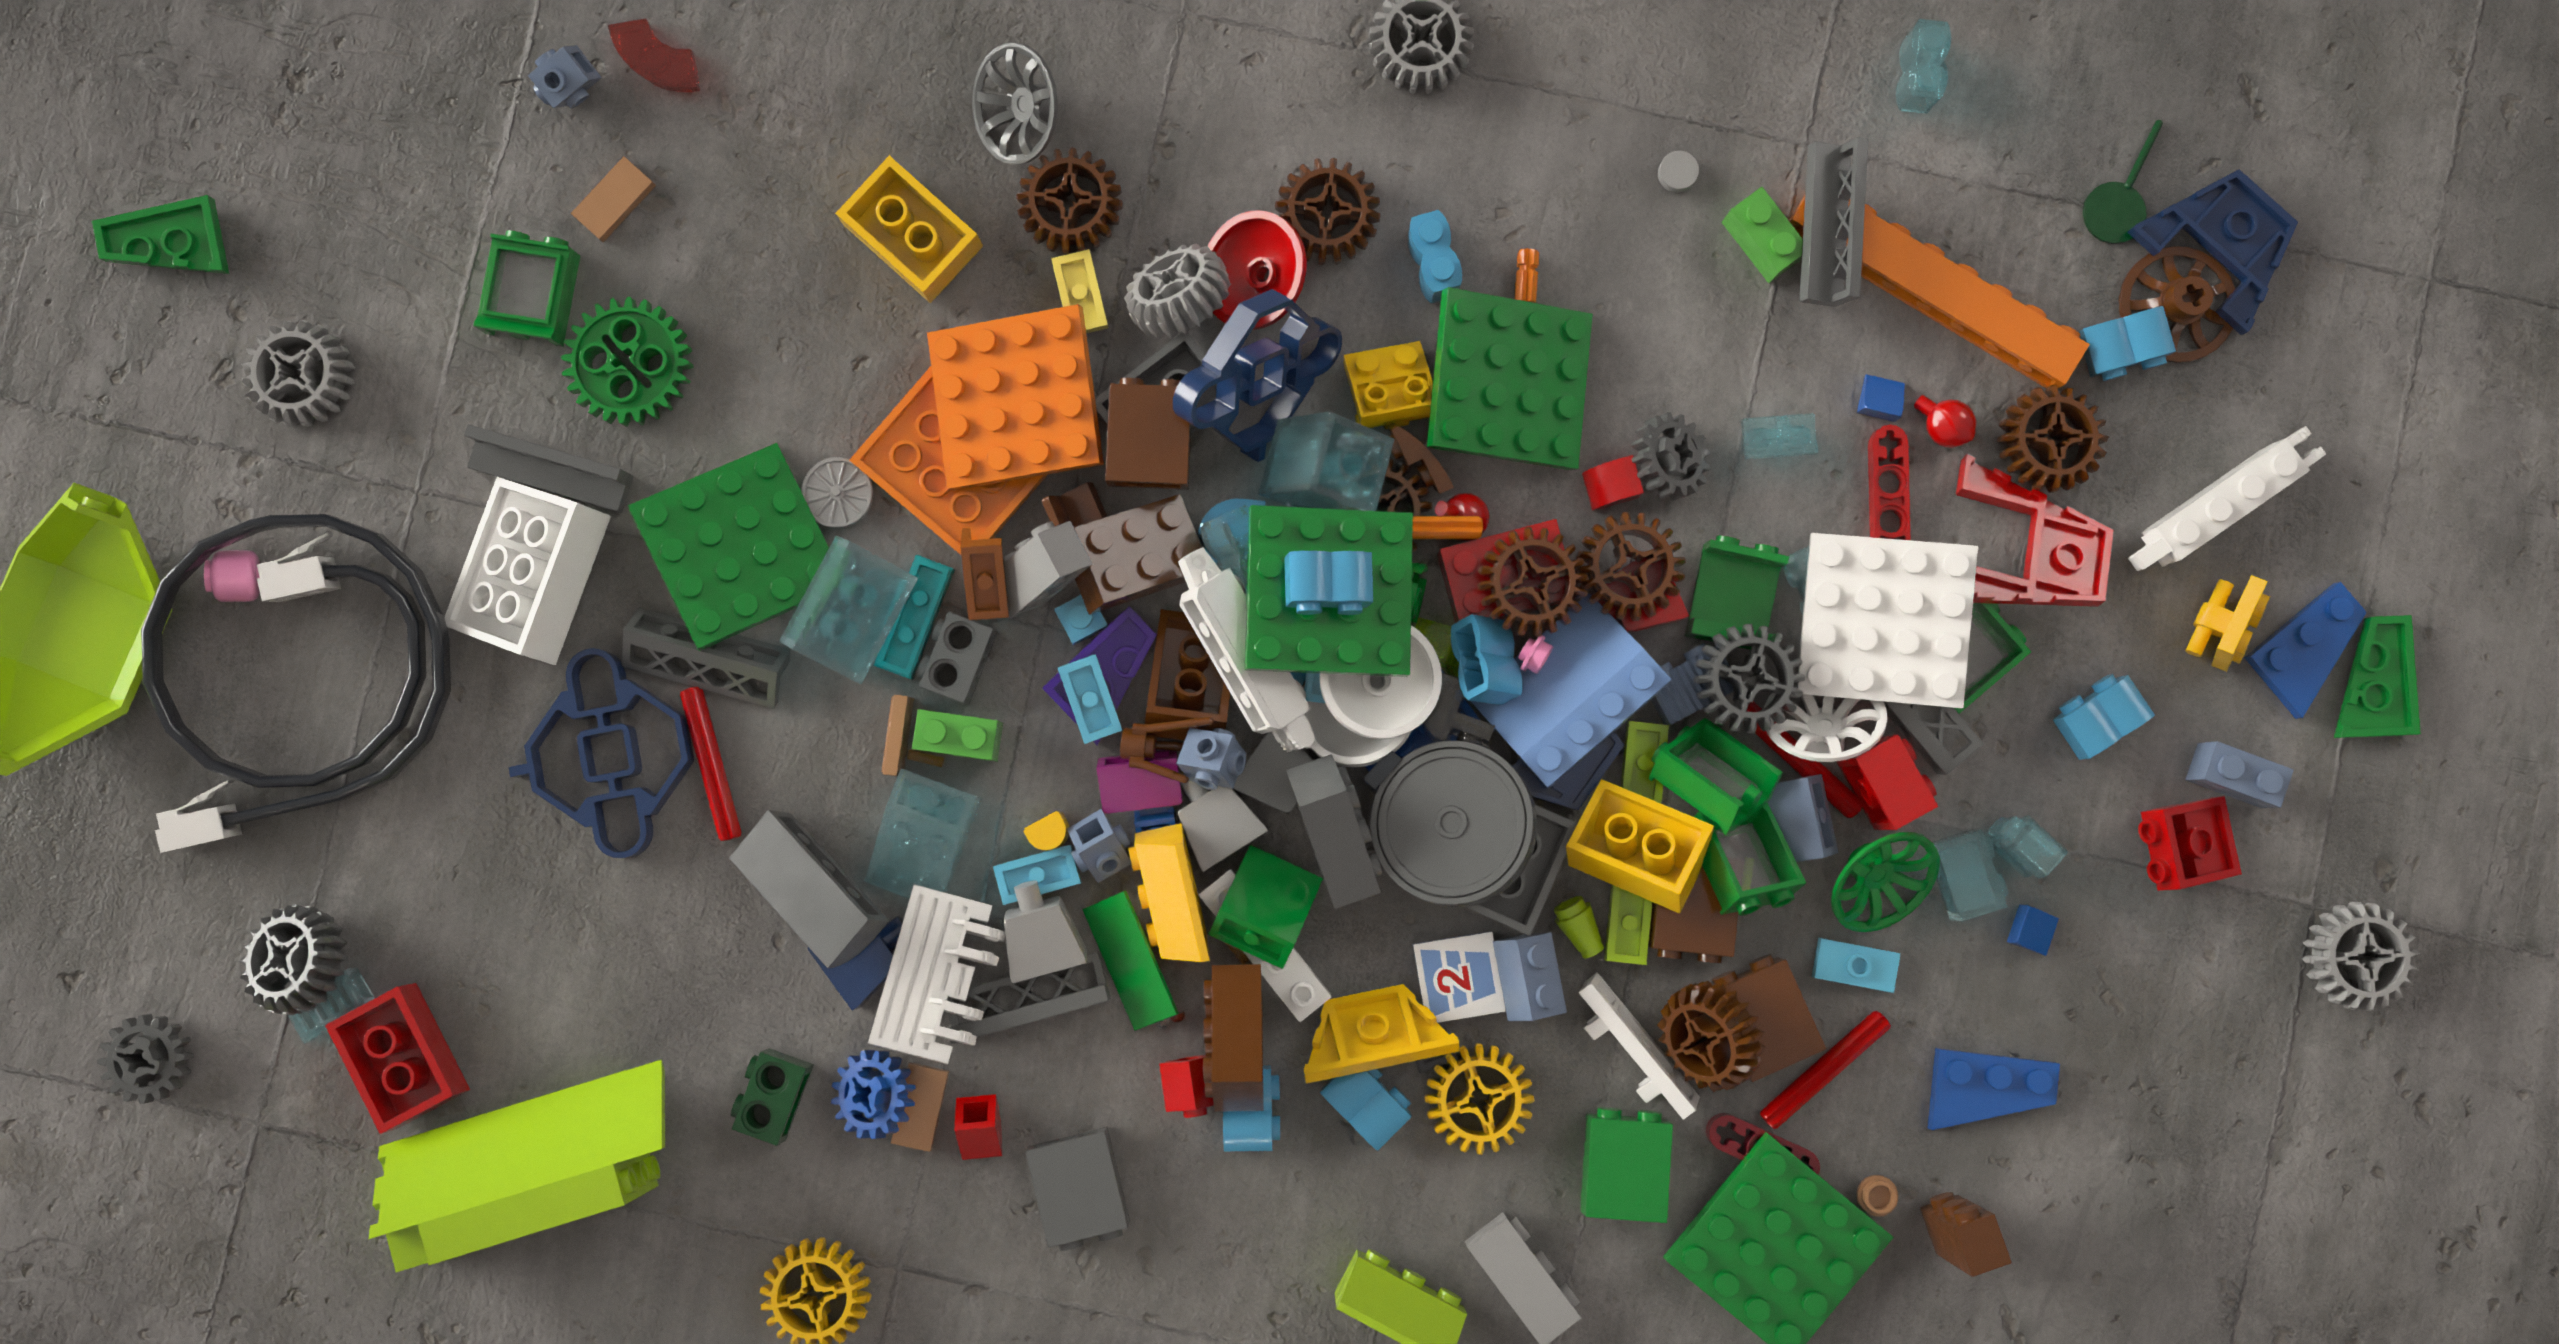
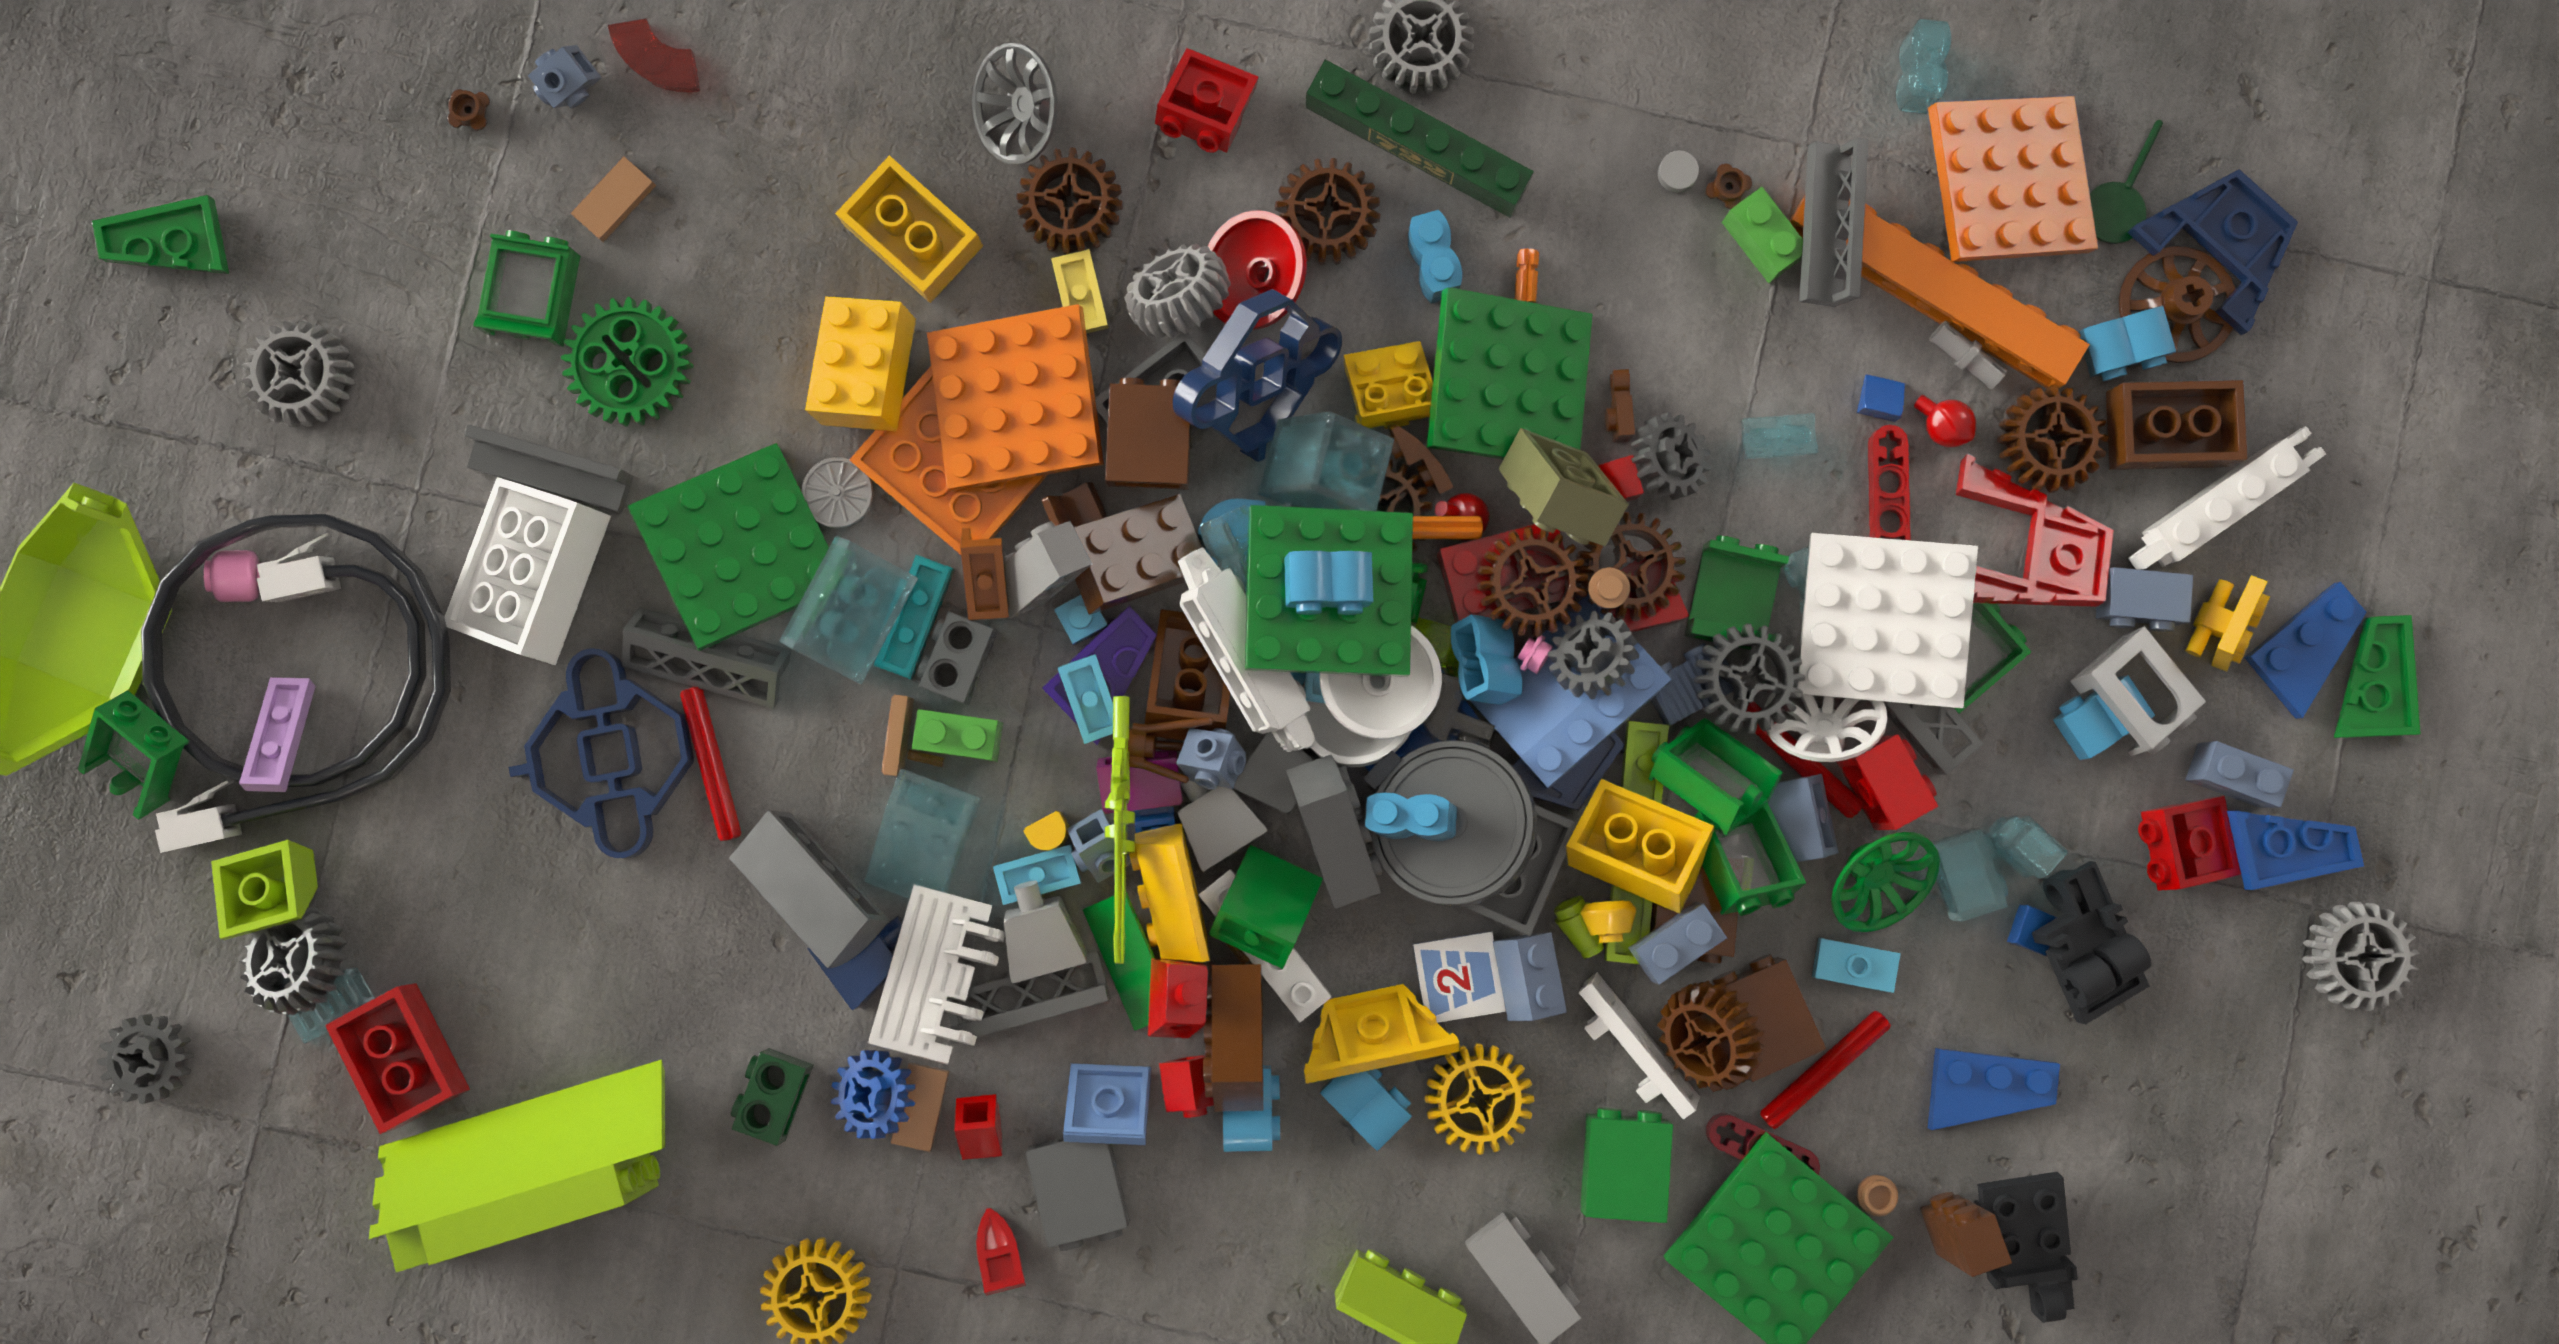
(139, 745): none -> green window
(263, 887): none -> lime slope
(277, 735): none -> lavender plate
(457, 107): none -> reddish brown plate
(860, 363): none -> yellow brick
(998, 1255): none -> red plate
(1107, 1104): none -> medium blue tile
(1118, 801): none -> lime sword
(1177, 998): none -> red torso
(1205, 101): none -> red plate
(1418, 138): none -> dark green brick
(1422, 815): none -> dark azure brick
(1562, 488): none -> olive brick
(1593, 655): none -> dark grey gear
(1609, 588): none -> medium nougat plate
(1609, 919): none -> yellow cone
(1620, 415): none -> reddish brown plate
(1677, 942): none -> sand blue brick
(1733, 176): none -> reddish brown plate
(1968, 354): none -> light grey pin
(2012, 178): none -> orange plate
(2037, 1237): none -> black plate
(2090, 947): none -> black plate
(2102, 678): none -> light grey panel
(2147, 598): none -> sand blue brick
(2176, 425): none -> reddish brown brick
(2288, 850): none -> blue wing

